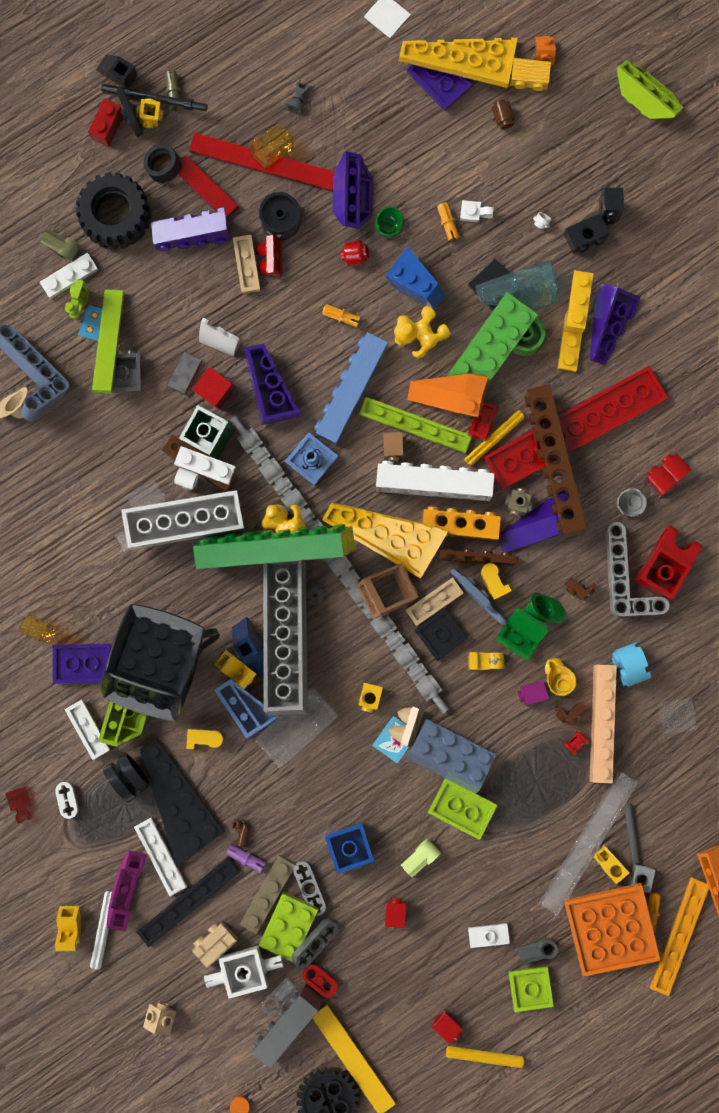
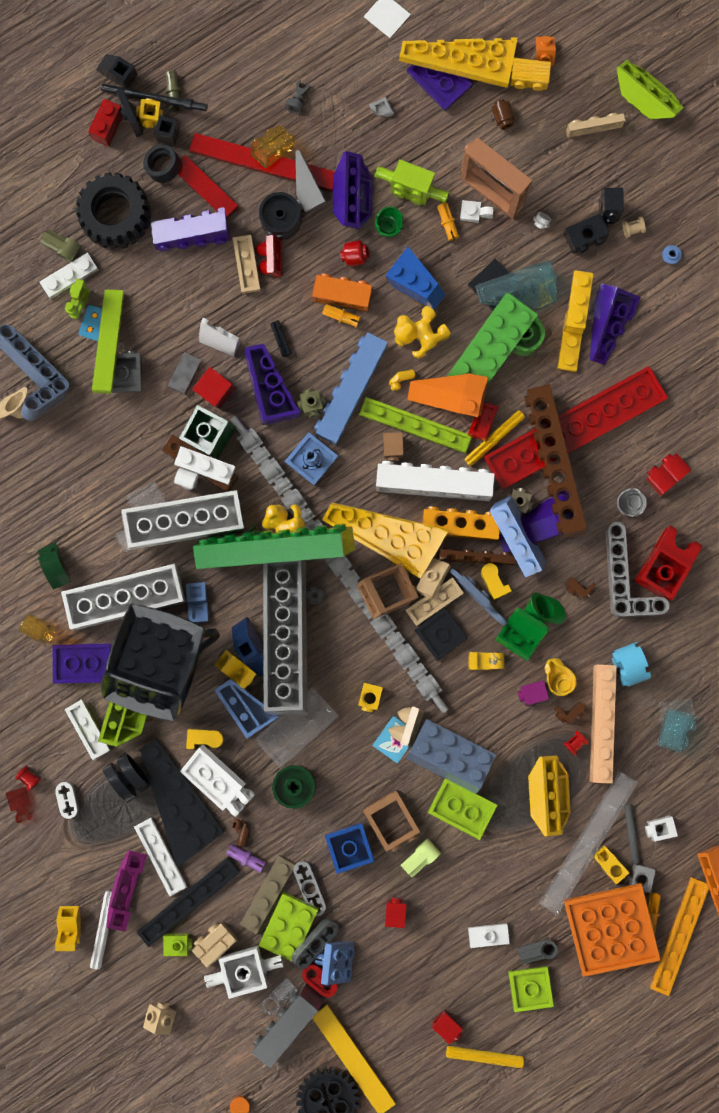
(28, 778): none -> red bush
(53, 566): none -> dark green brick
(111, 598): none -> white brick
(167, 130): none -> black brick
(177, 944): none -> lime brick
(197, 602): none -> medium blue slope
(217, 781): none -> white tile
(281, 338): none -> black axle
(282, 786): none -> dark green wheel
(307, 189): none -> light grey slope
(314, 409): none -> olive brick
(336, 962): none -> medium blue plate
(342, 292): none -> orange brick
(381, 803): none -> medium nougat window
(382, 108): none -> light grey tile
(399, 377): none -> yellow arm
(412, 183): none -> lime brick
(433, 578): none -> tan plate
(502, 170): none -> nougat window
(509, 522): none -> medium blue arch
(549, 795): none -> yellow wedge
(595, 125): none -> tan plate
(634, 227): none -> tan bush
(667, 258): none -> medium blue plate
(668, 828): none -> white brick
(675, 730): none -> clear light blue brick

